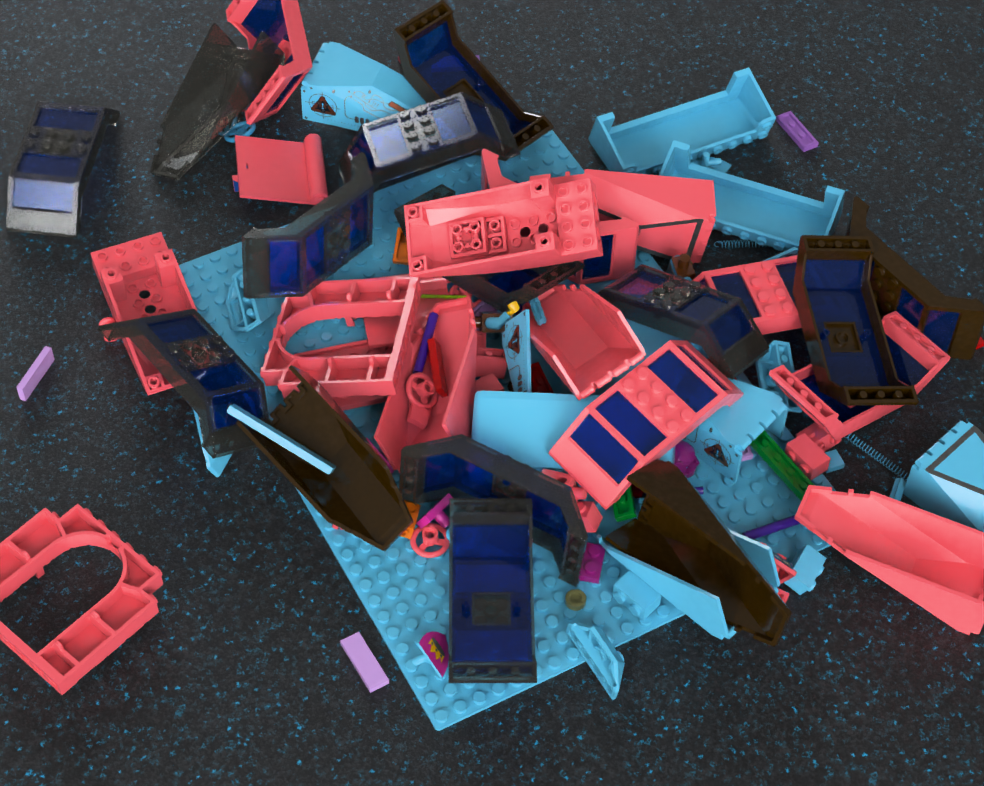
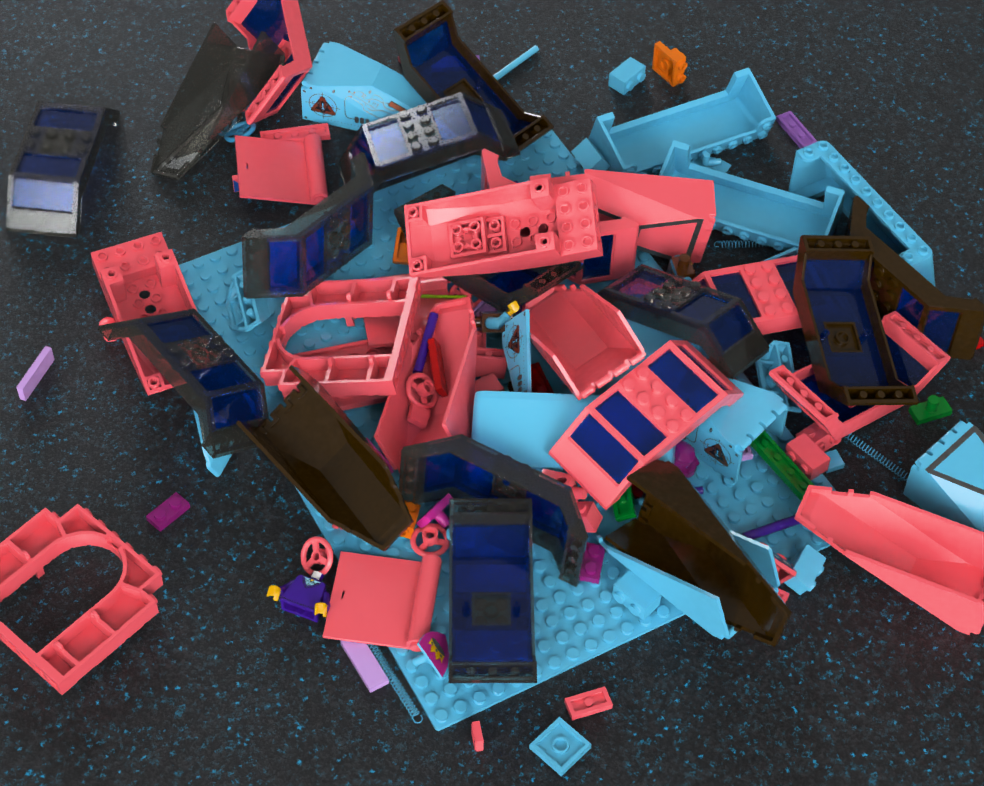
(168, 511): none -> magenta plate
(281, 439): medium azure tile -> none
(298, 133): none -> coral plate
(303, 596): none -> dark purple torso
(320, 556): none -> coral piece
(383, 600): none -> coral door
(390, 677): none -> medium azure piece
(477, 736): none -> coral tile
(516, 62): none -> medium azure bar
(538, 311): medium azure axle -> none
(560, 746): none -> medium azure plate
(575, 599): olive tile -> none
(588, 703): none -> coral plate
(589, 156): none -> medium azure brick
(599, 654): medium azure wedge -> none
(627, 76): none -> medium azure brick
(669, 64): none -> orange plate
(823, 166): none -> medium azure windscreen
(898, 489): medium azure axle -> none
(930, 410): none -> green tile

